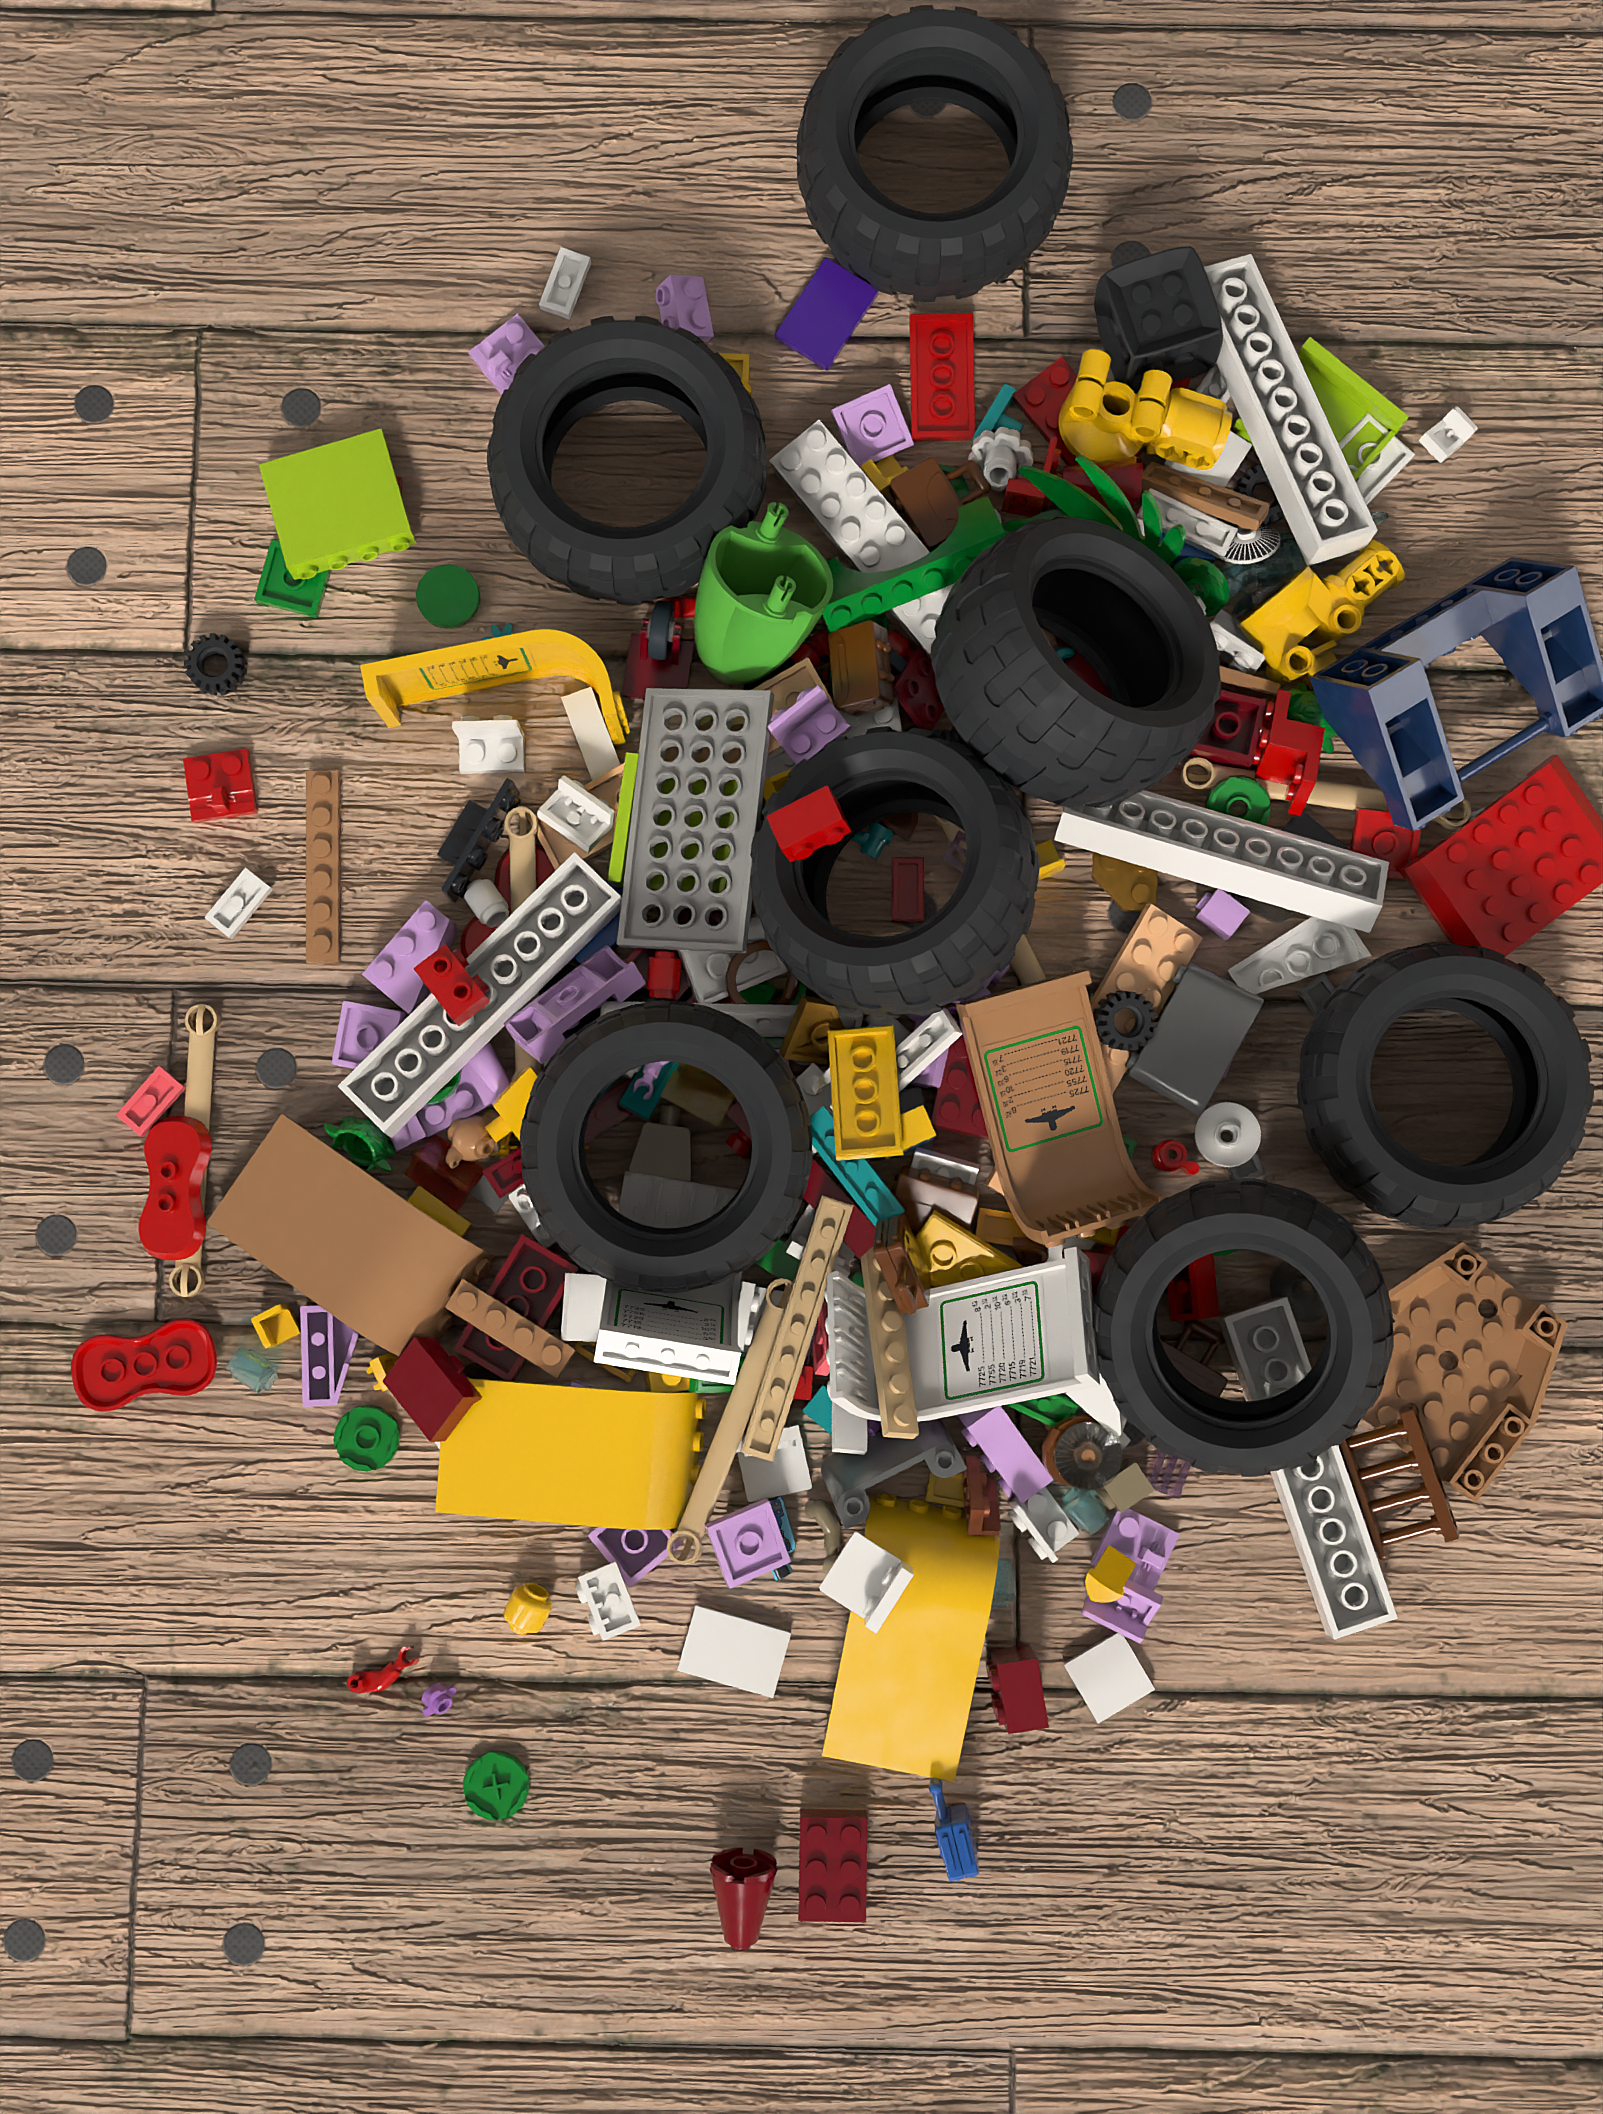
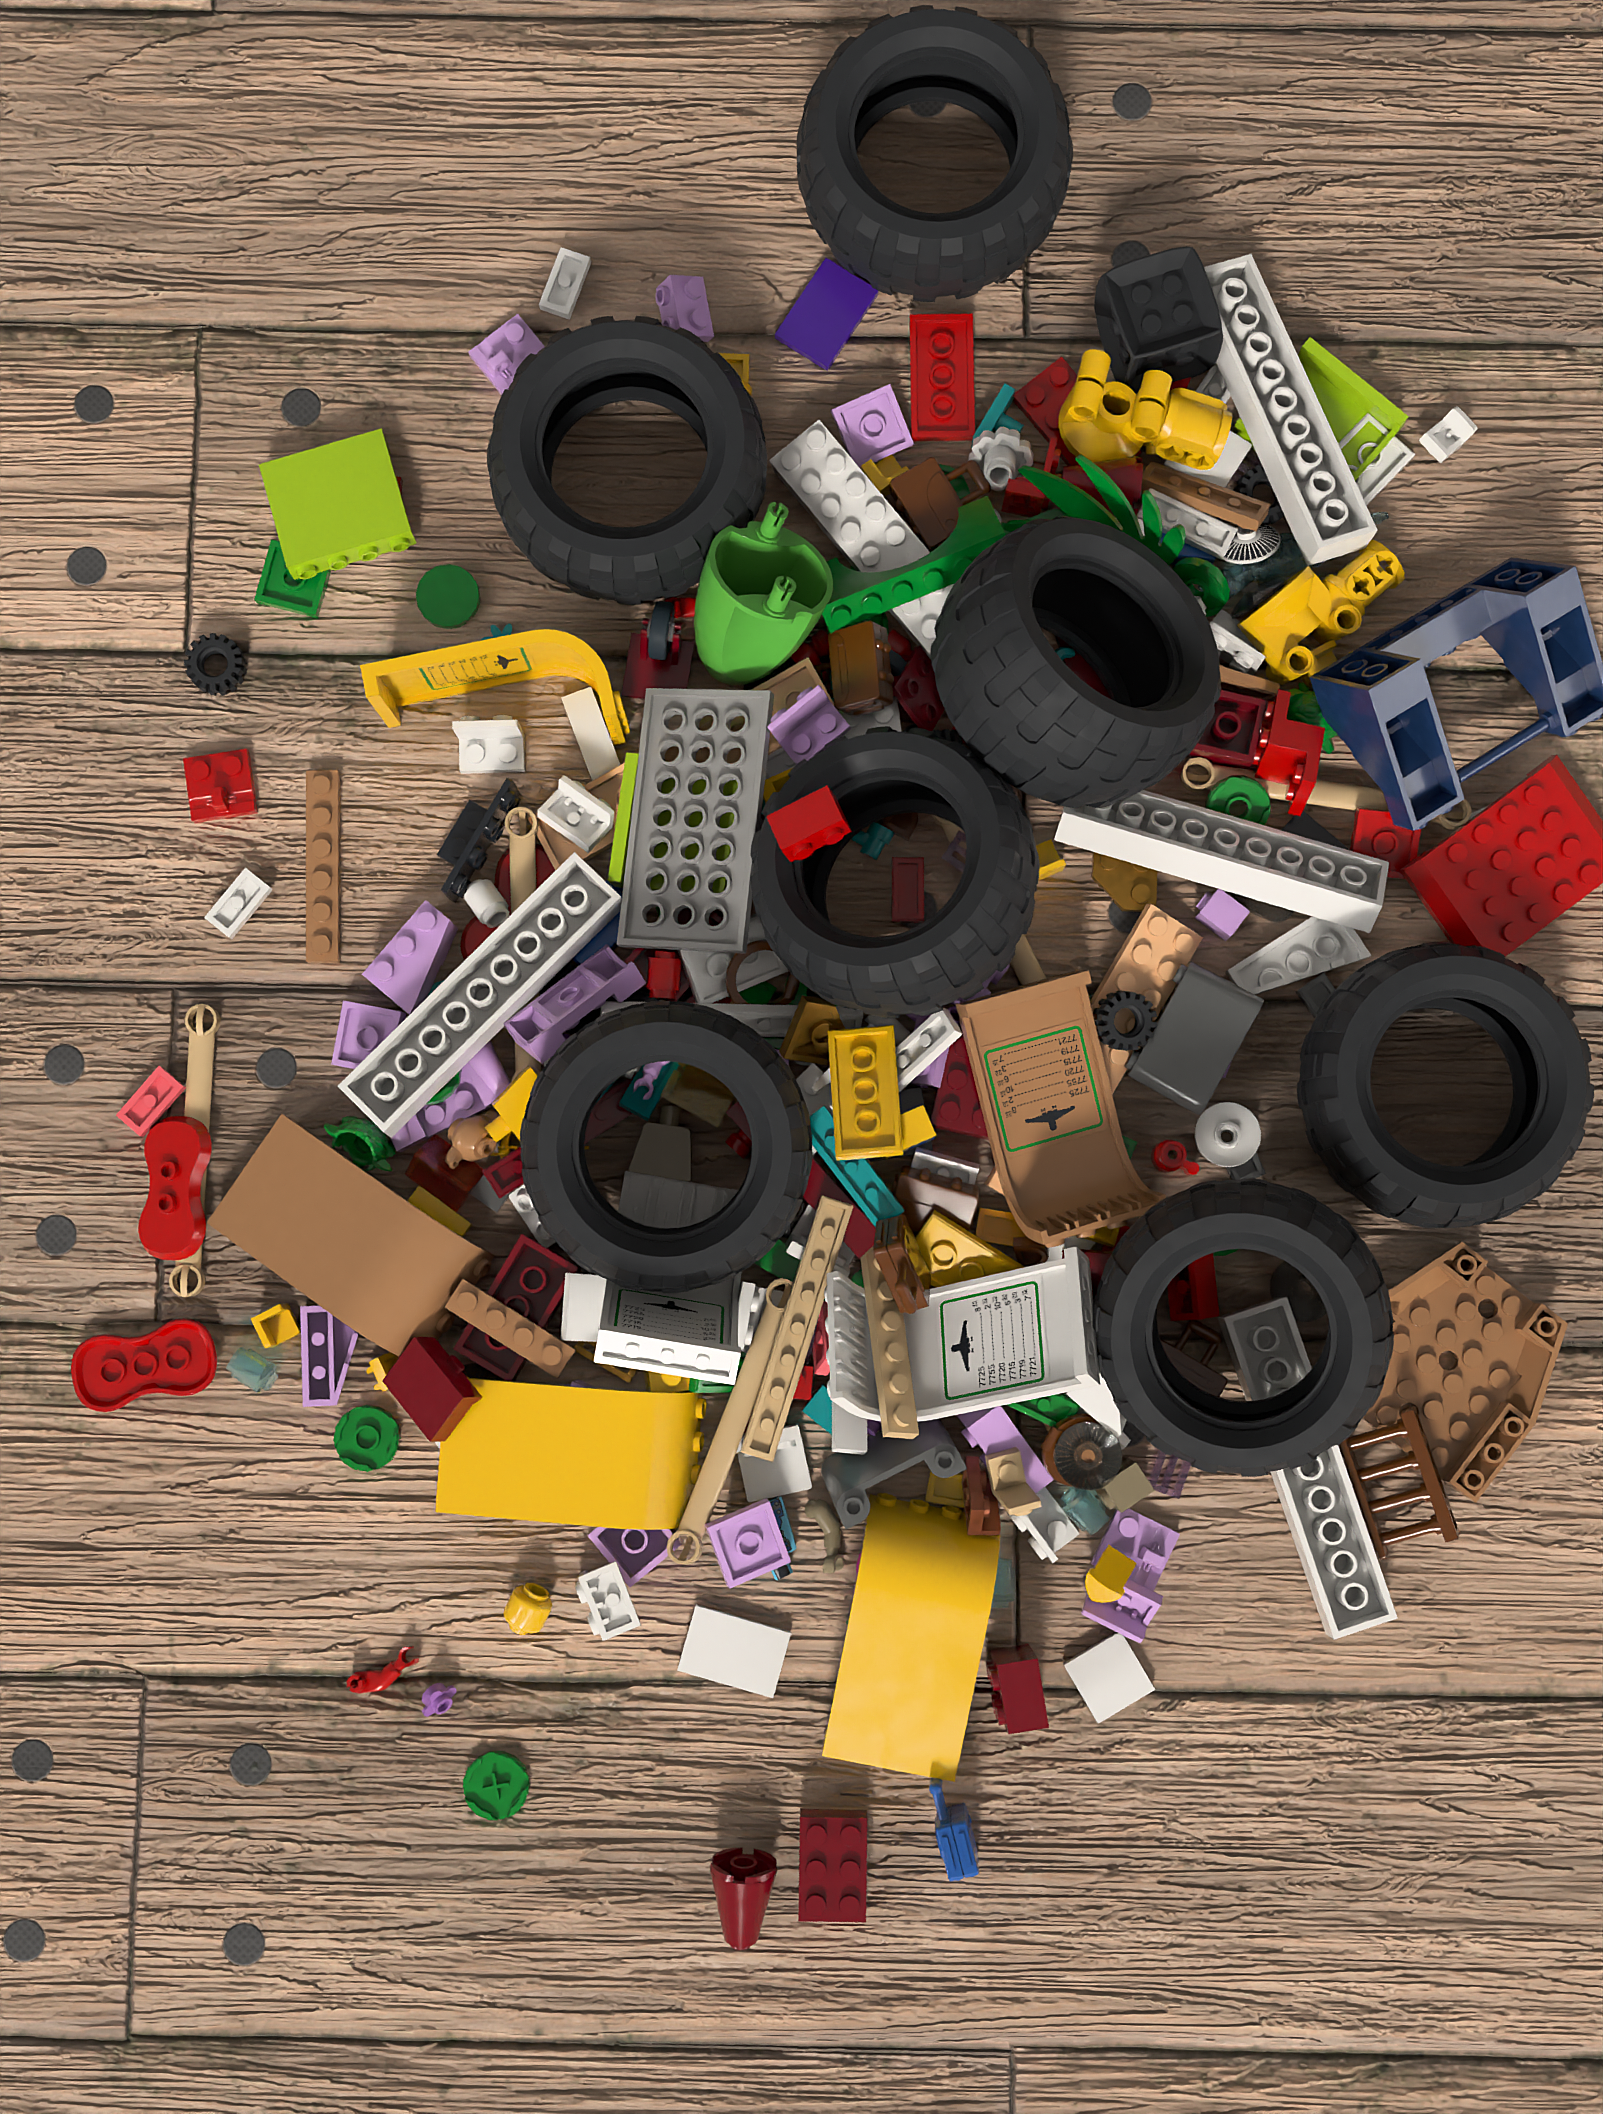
(452, 985): red brick -> none
(867, 1580): white bracket -> none
(1009, 1482): none -> tan bracket

